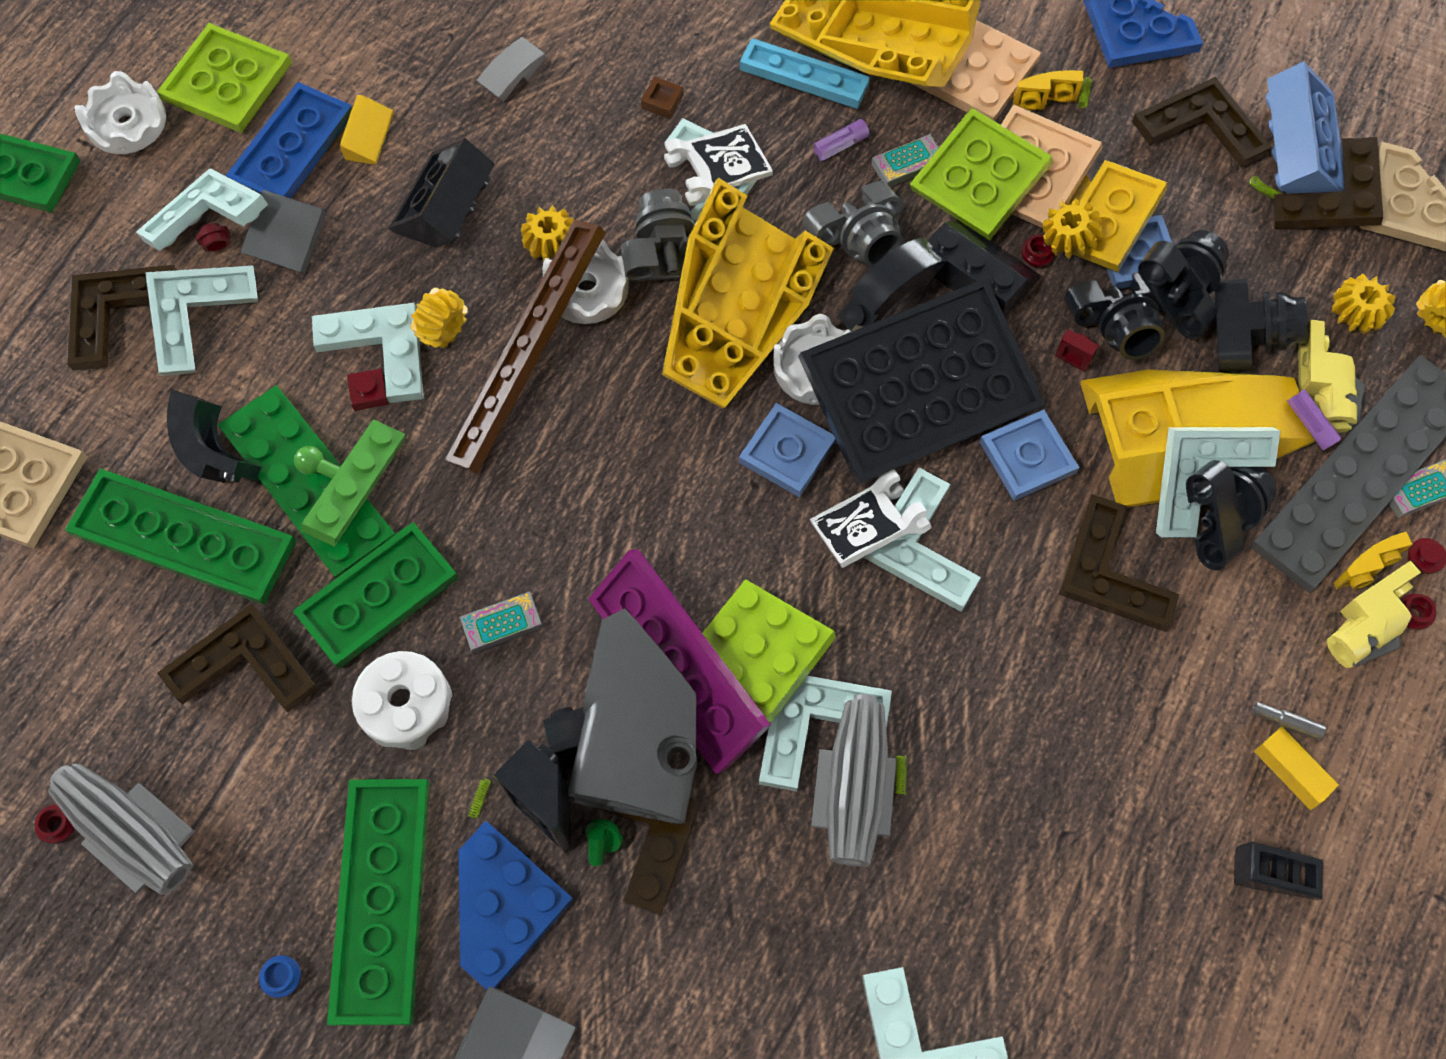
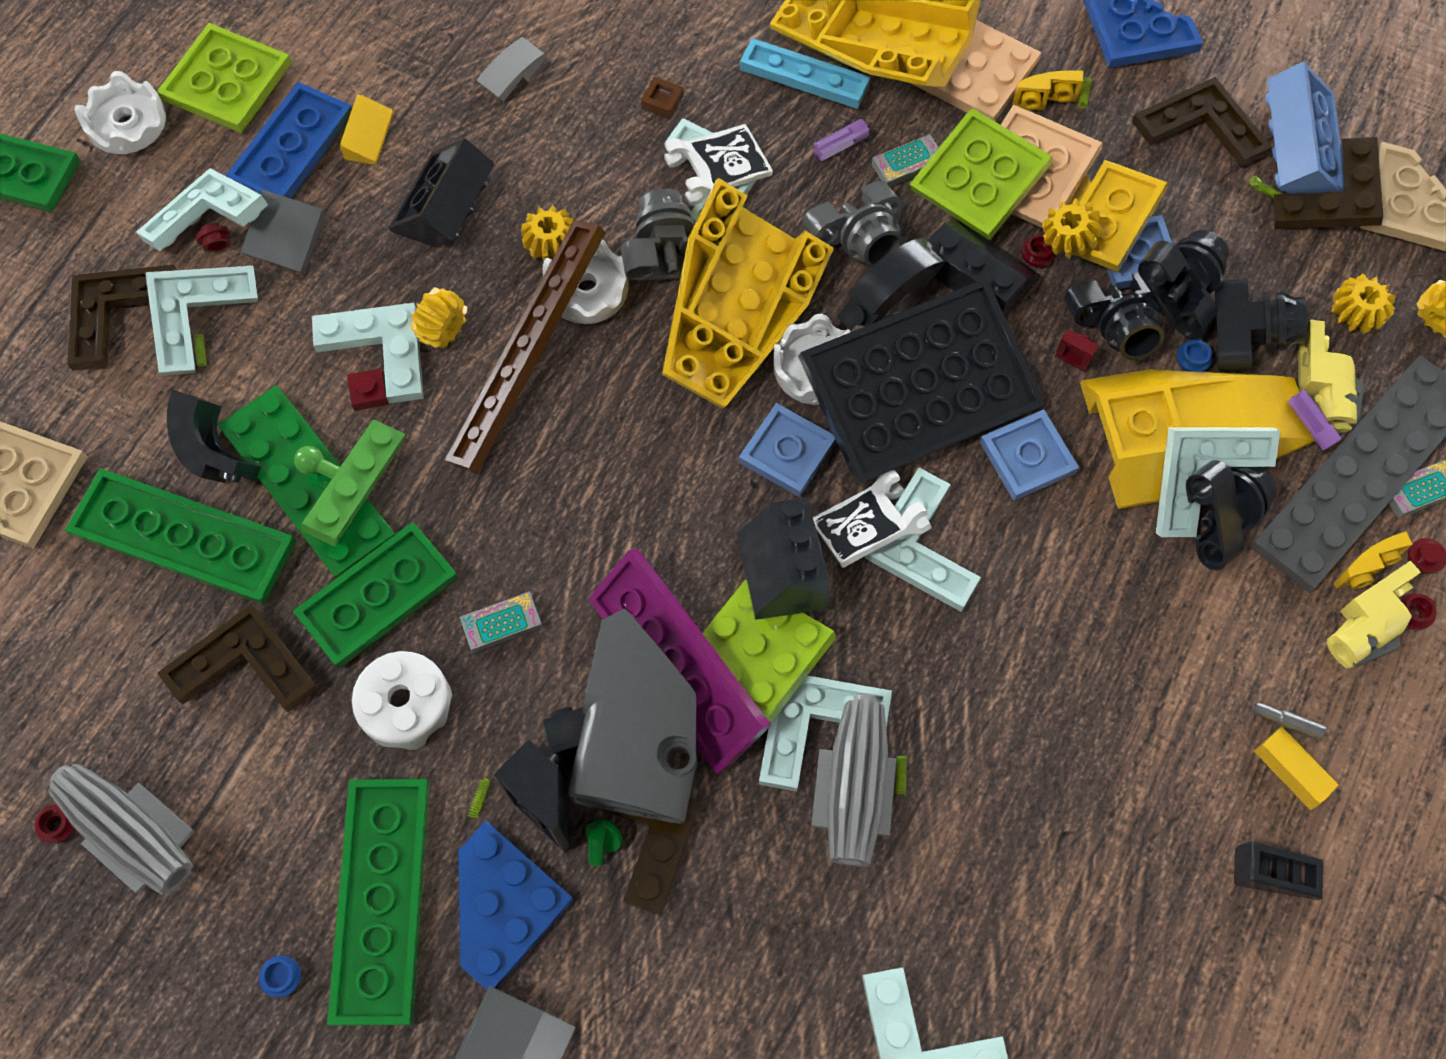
(200, 352): none -> lime leg
(784, 561): none -> black slope
(1094, 585): dark brown plate -> none
(1194, 356): none -> blue plate

